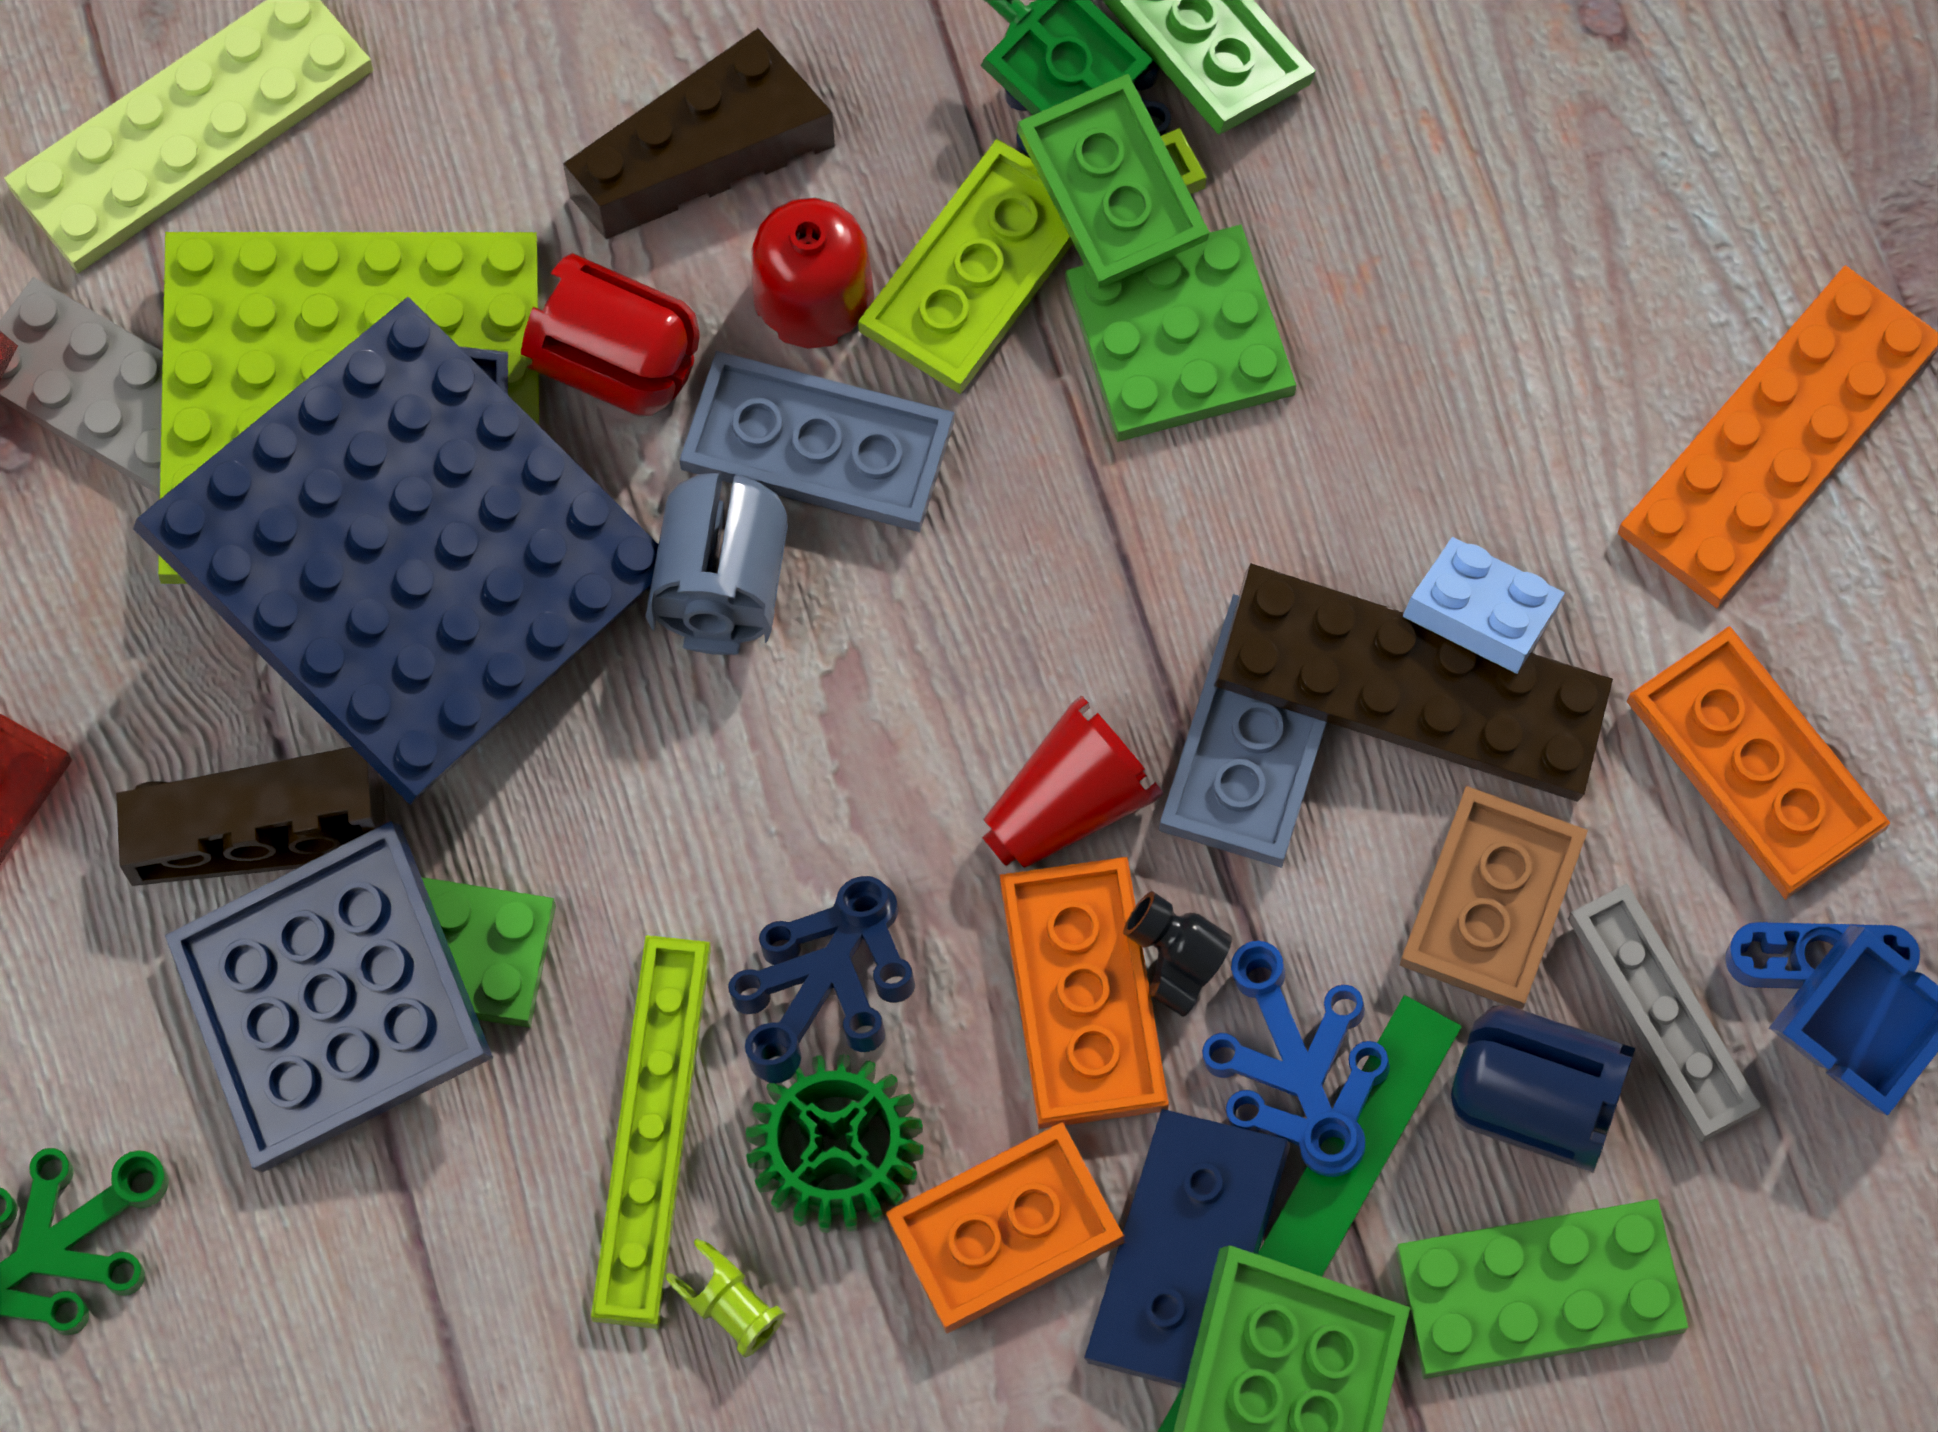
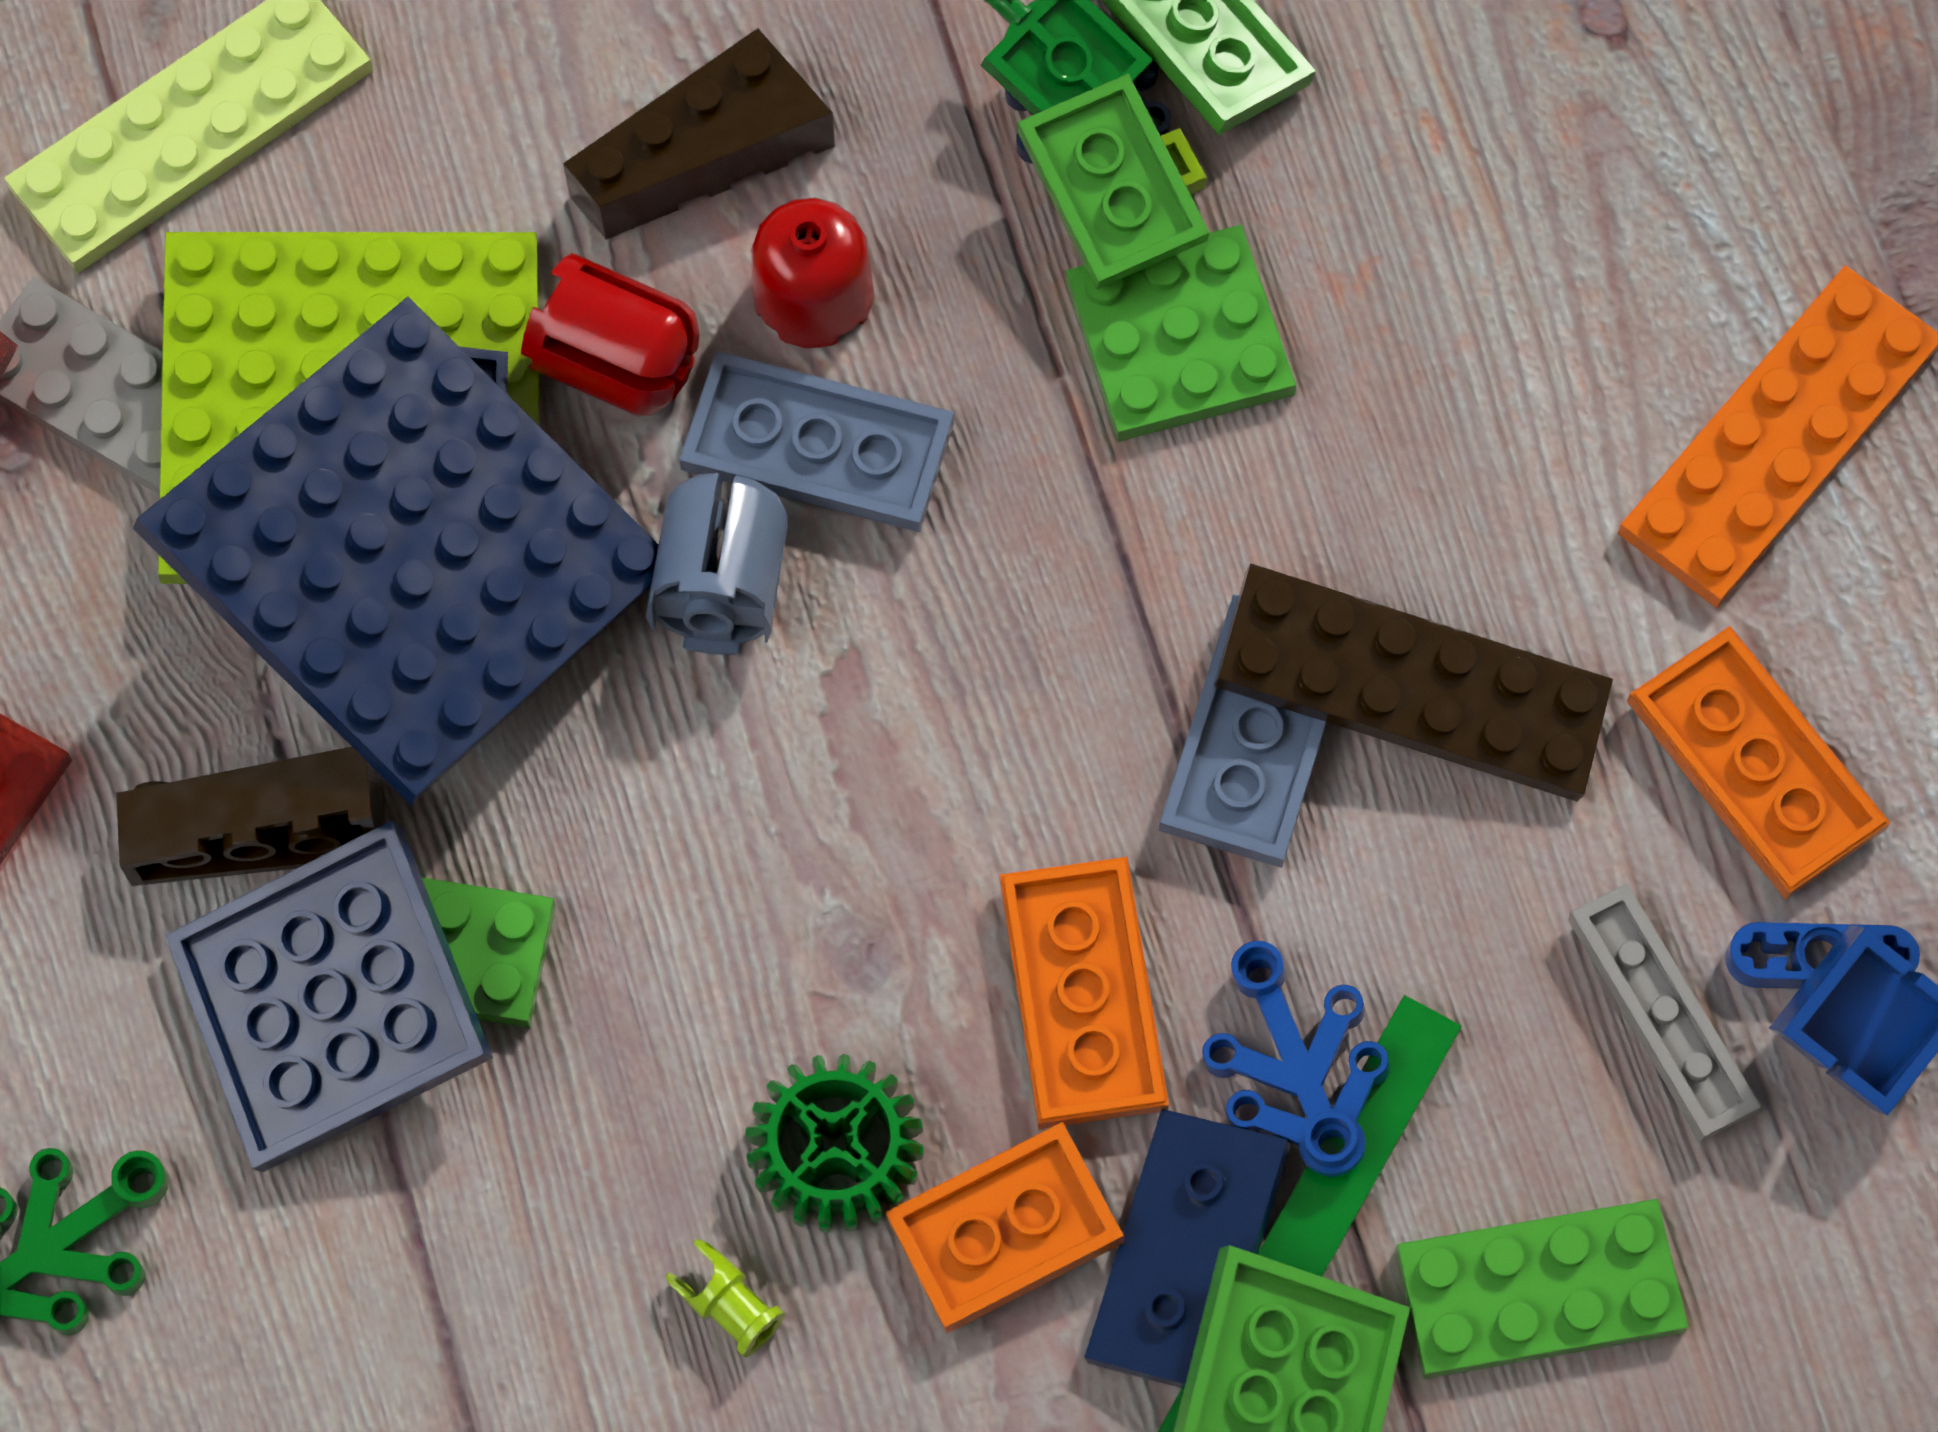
(651, 1132): lime tile -> none
(822, 972): dark blue plant -> none
(971, 271): lime plate -> none
(1067, 790): red cone -> none
(1187, 948): black piece -> none
(1484, 604): light blue plate -> none
(1493, 898): medium nougat plate -> none
(1540, 1085): dark blue cylinder -> none

